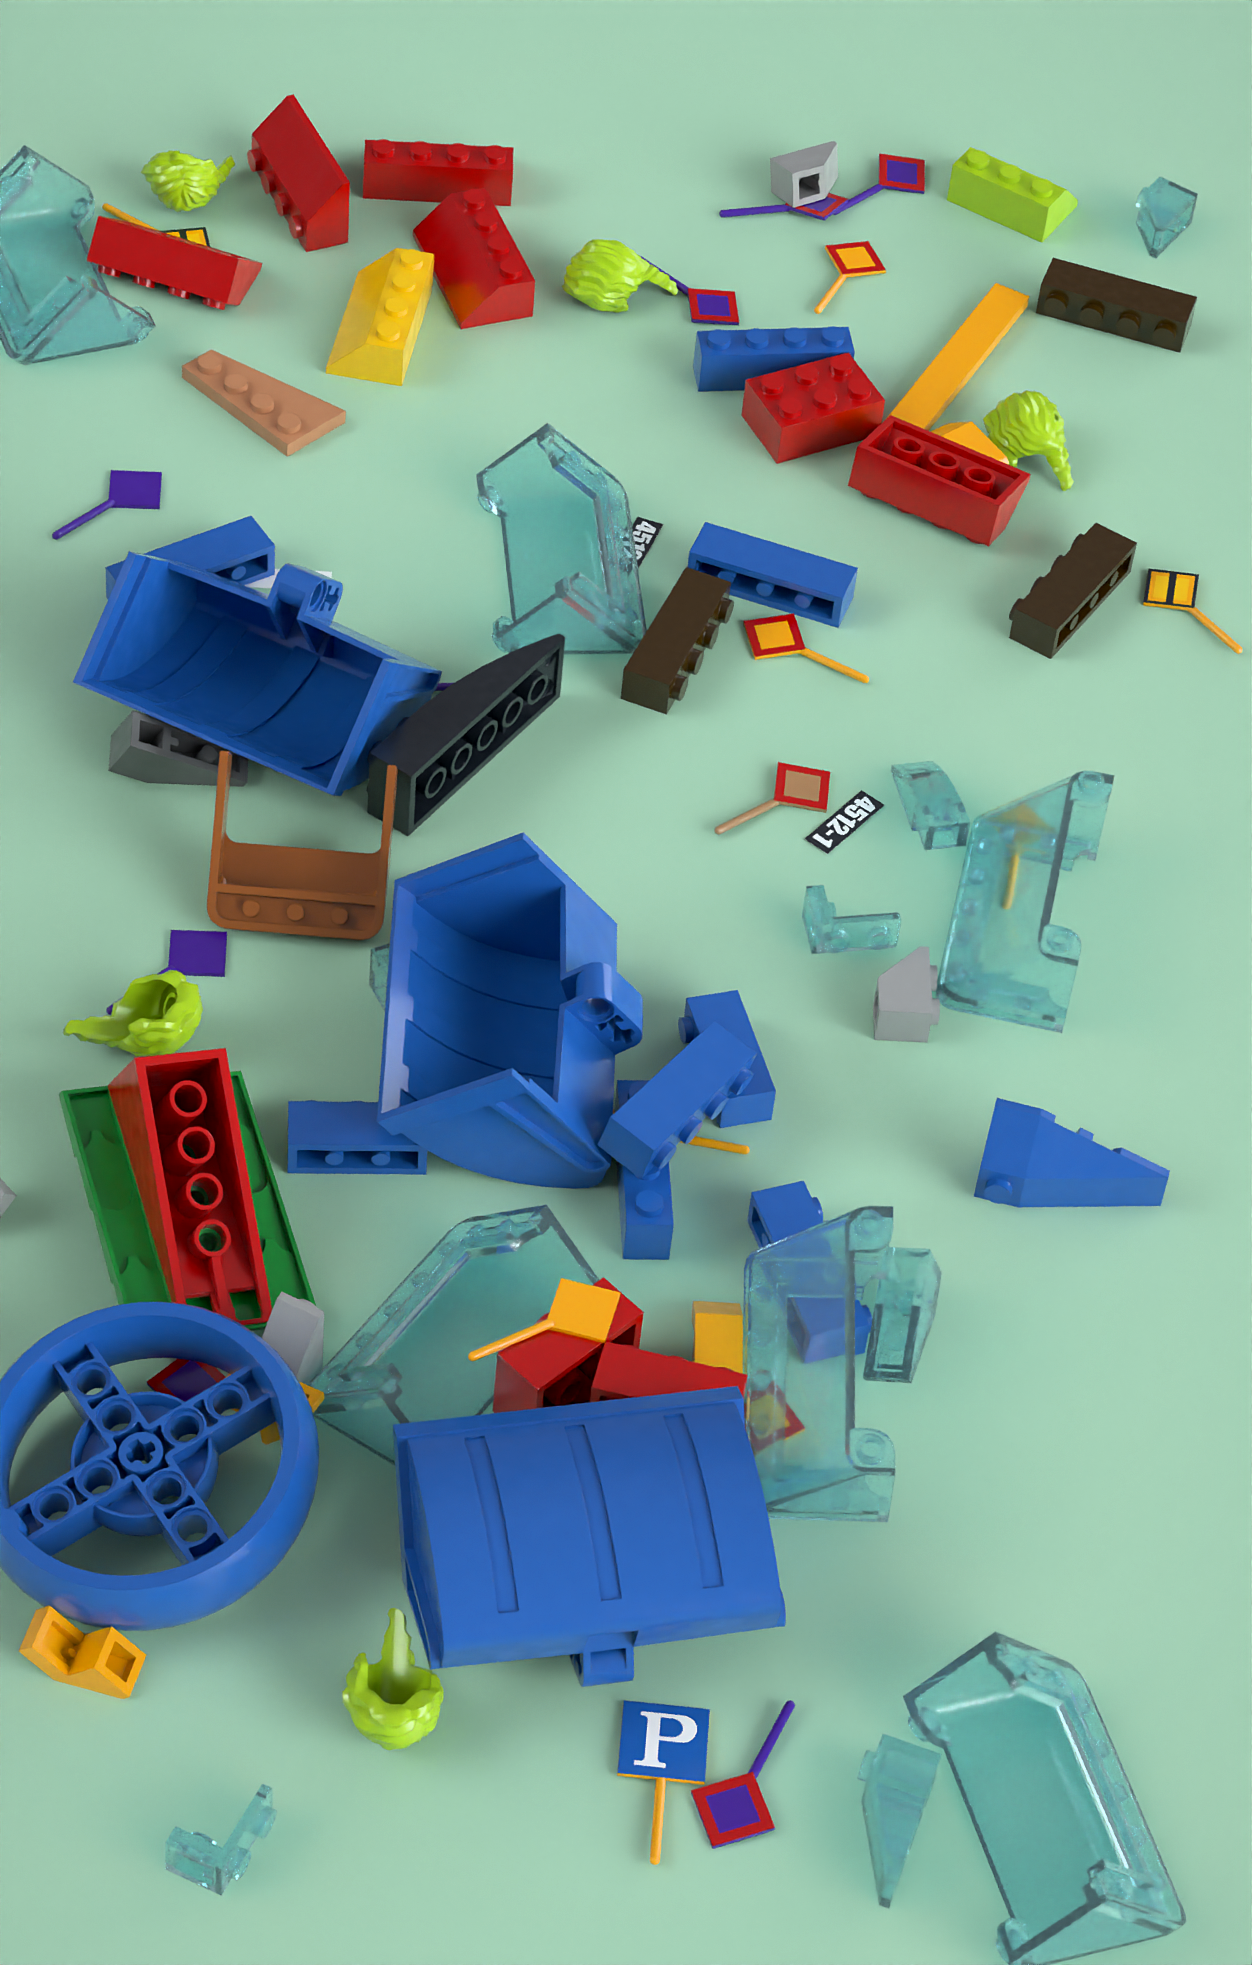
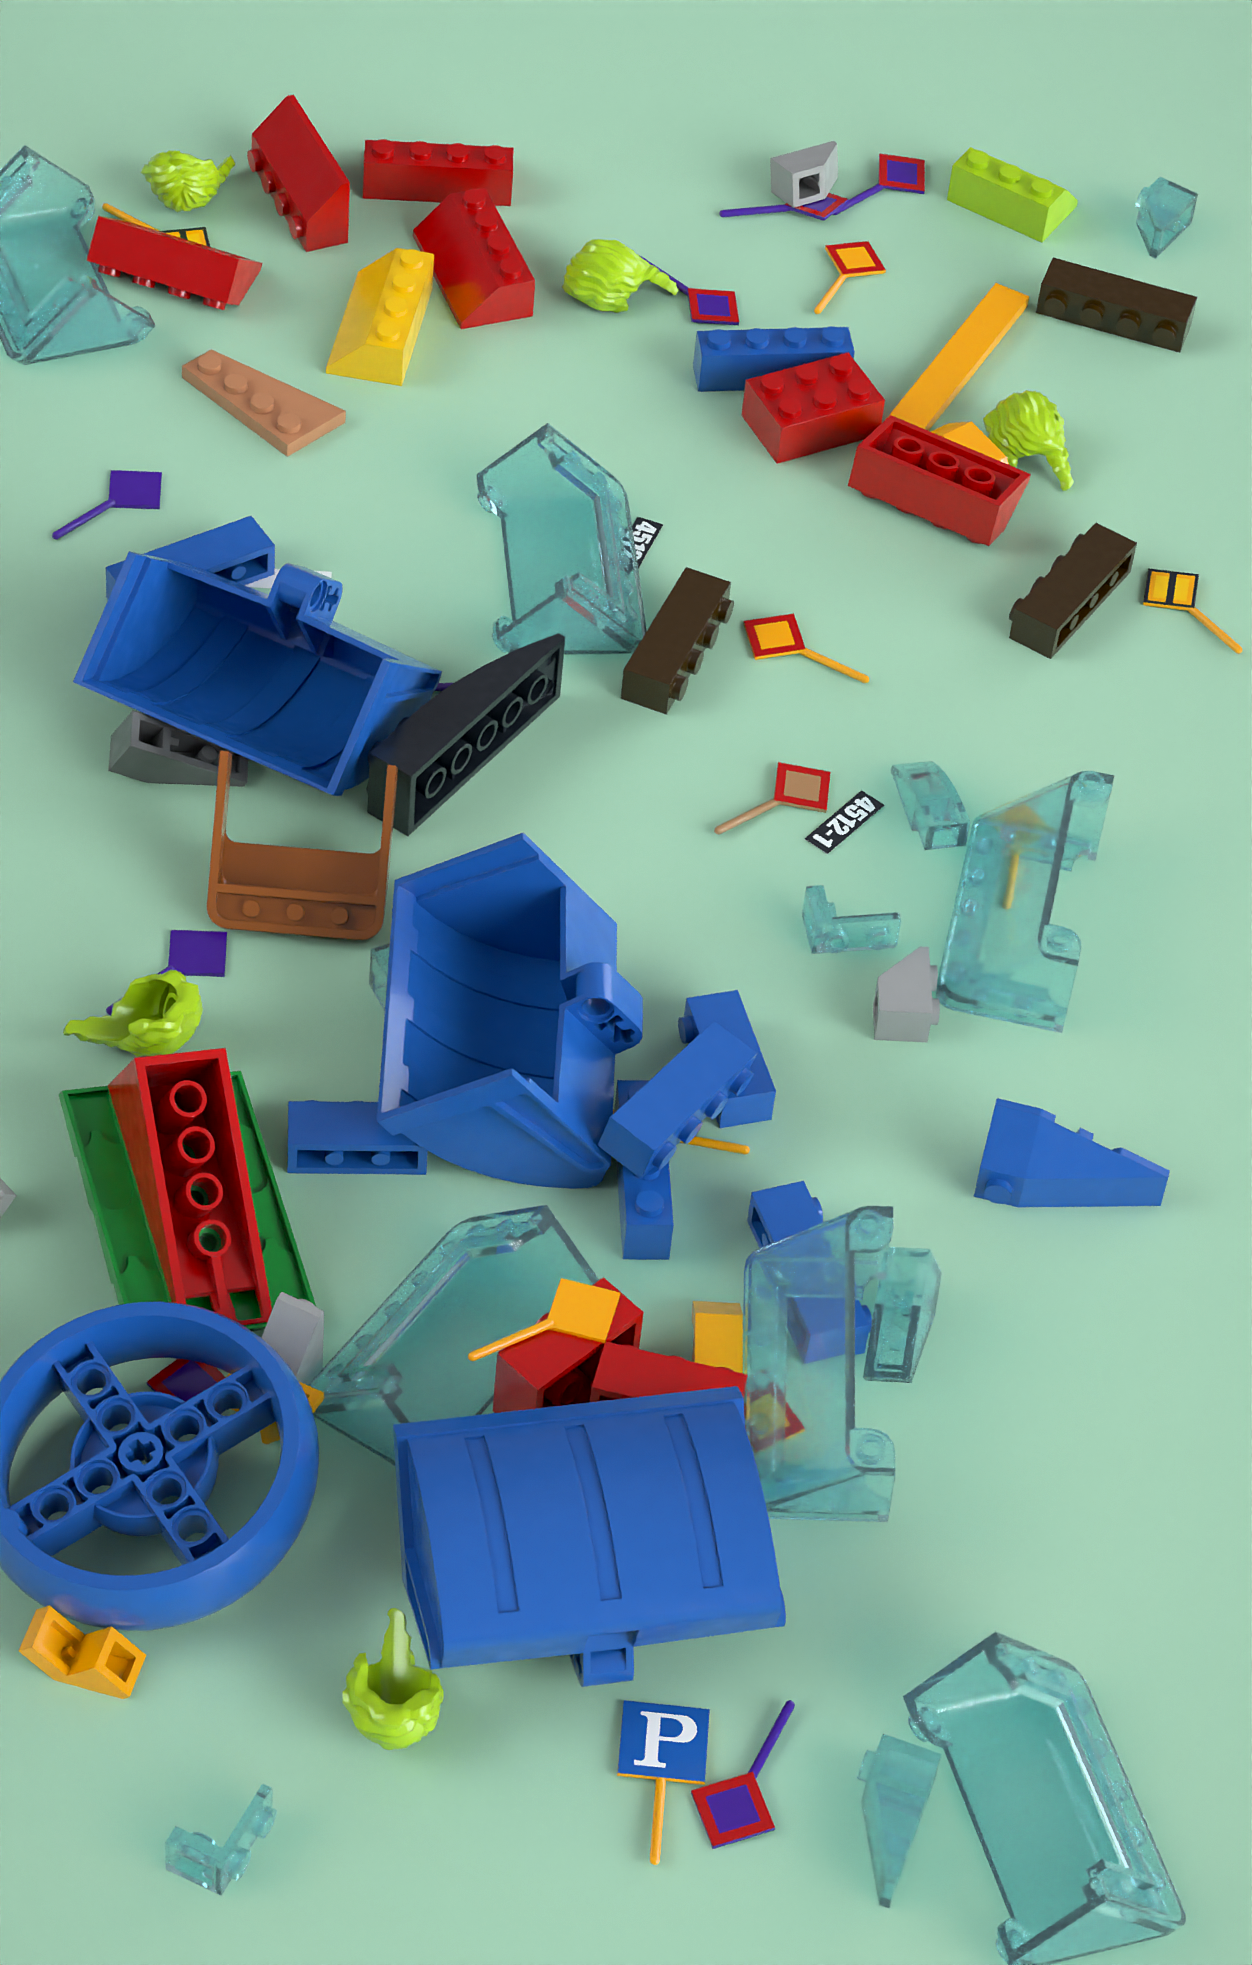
(775, 574): blue brick -> none

